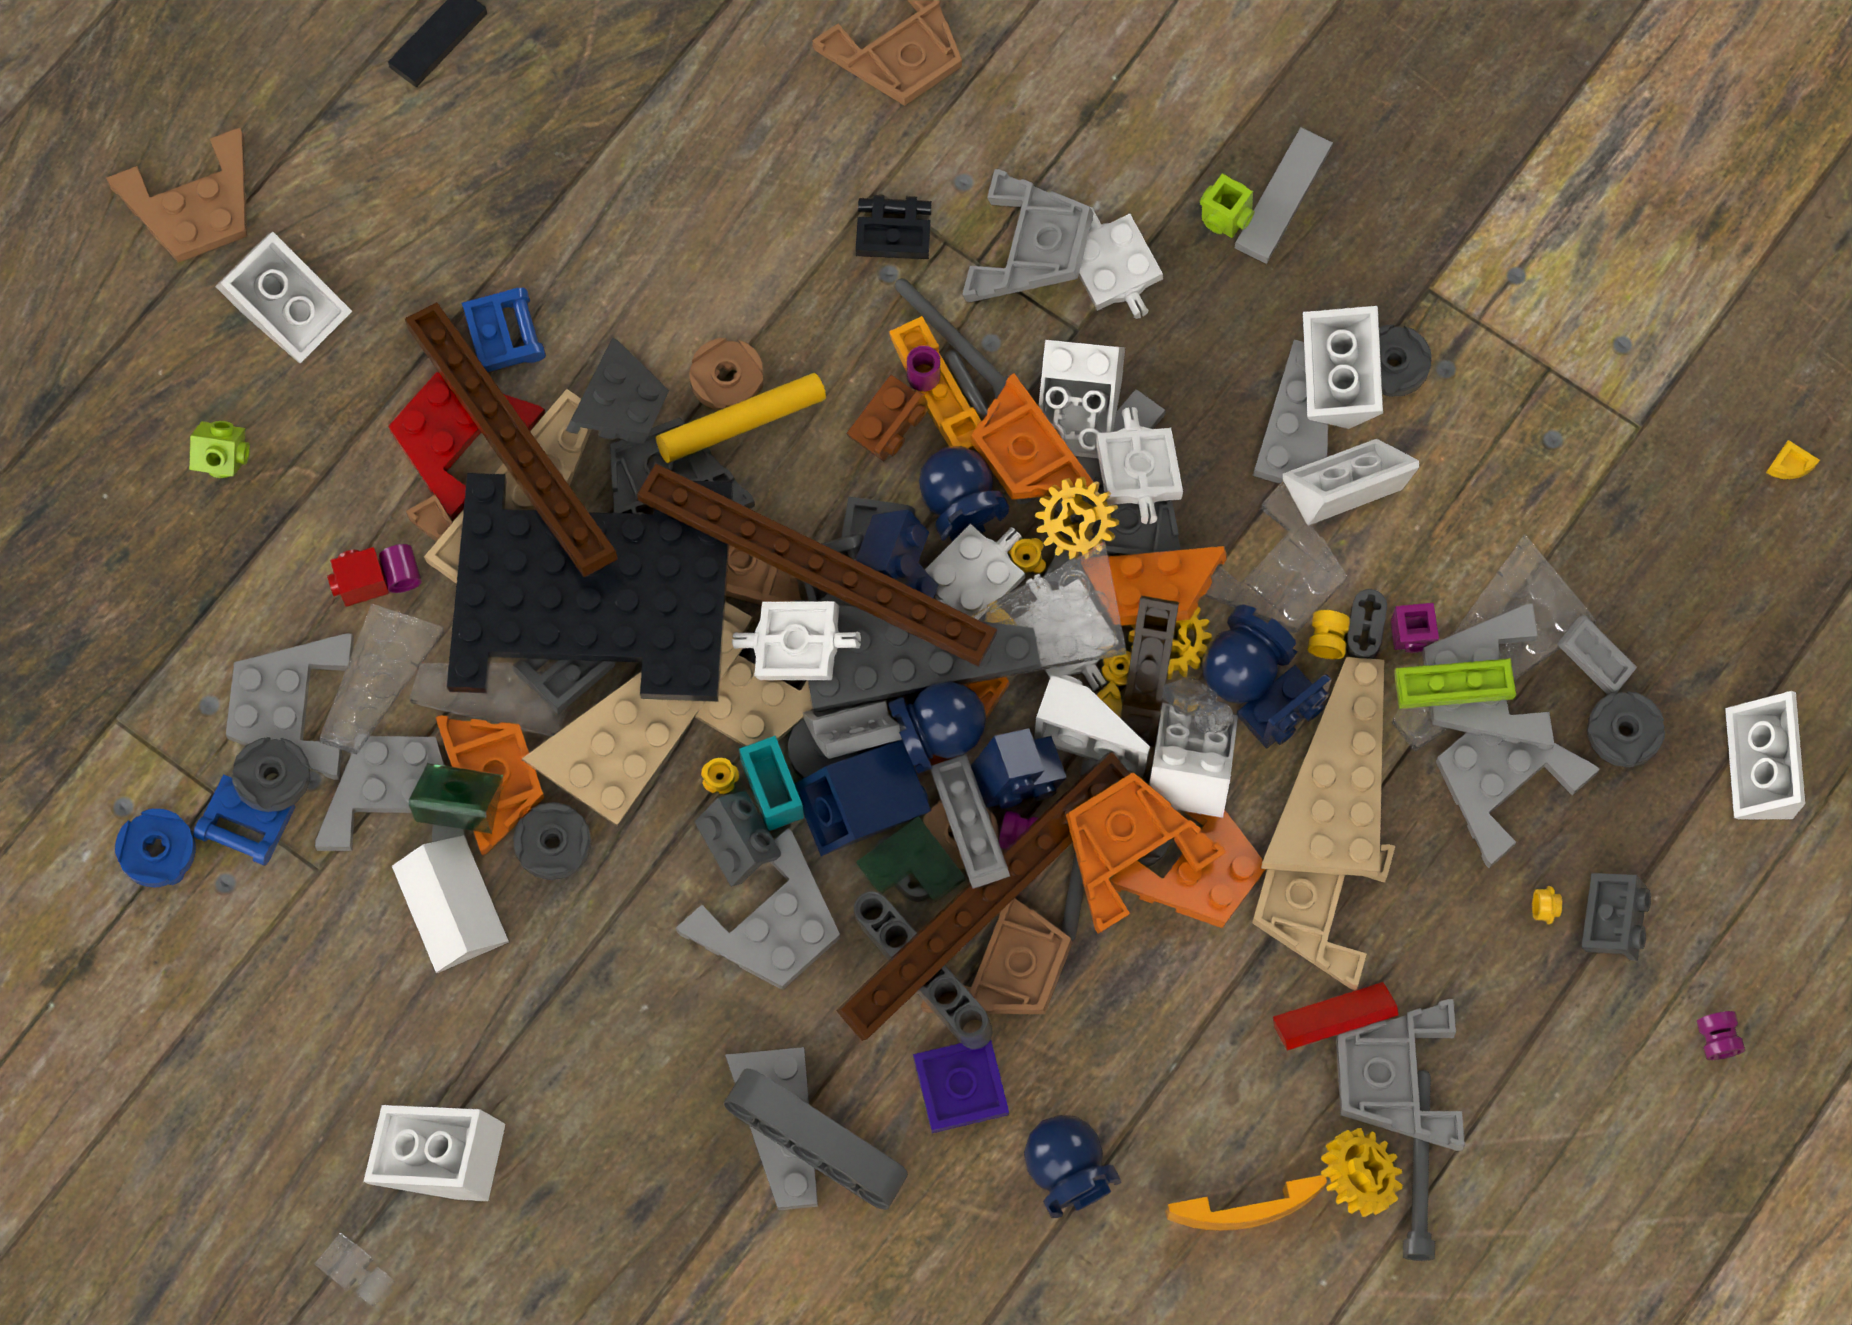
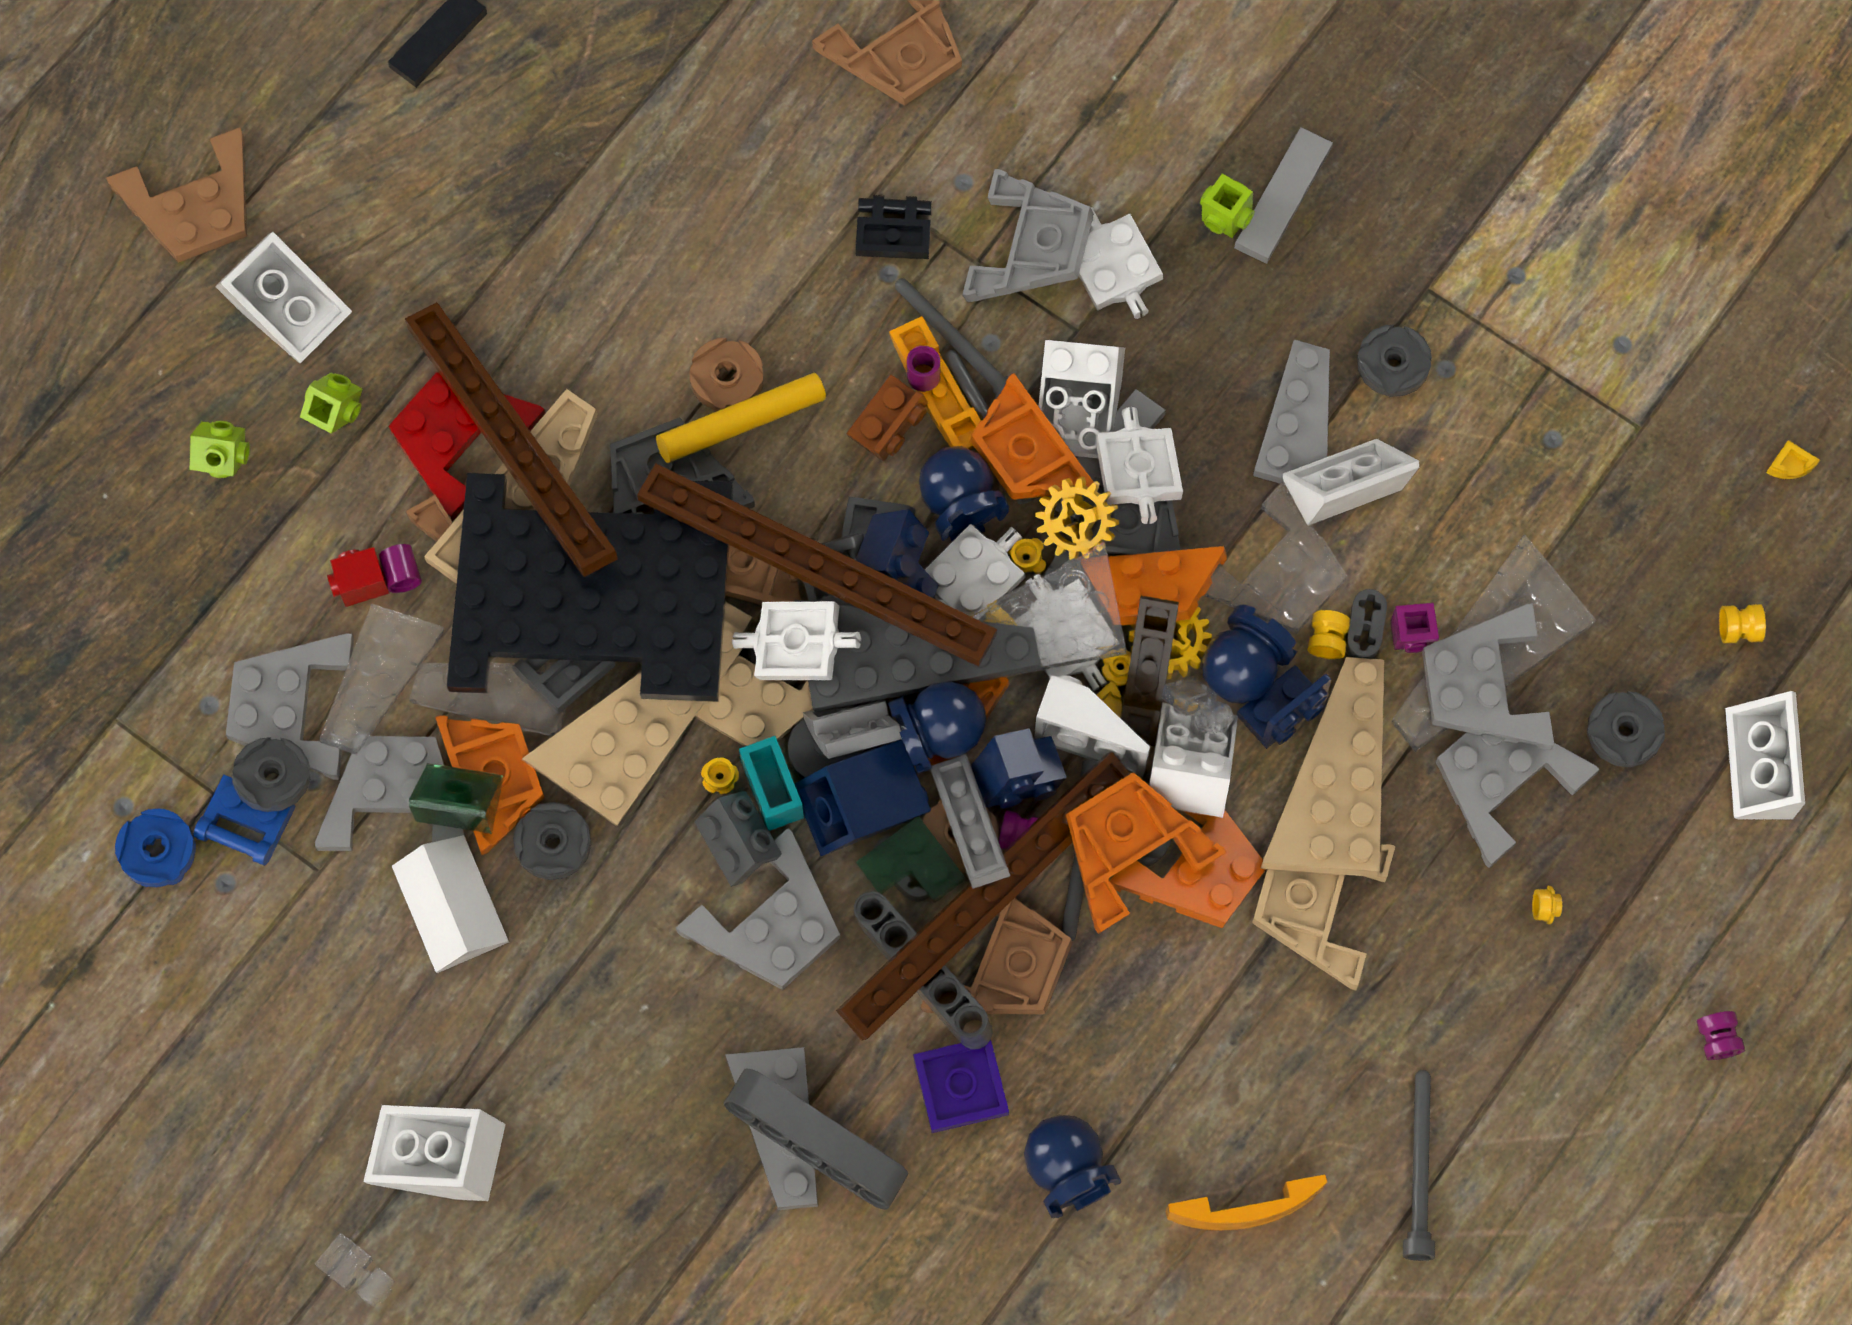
(331, 402): none -> lime brick
(491, 333): blue plate -> none
(620, 398): dark grey wing -> none
(1335, 1016): red tile -> none
(1343, 365): white slope -> none
(1362, 1175): yellow gear -> none
(1382, 1079): light grey wing -> none
(1455, 683): lime tile -> none
(1596, 655): light grey plate -> none
(1616, 915): dark grey bracket -> none
(1743, 624): none -> yellow wheel

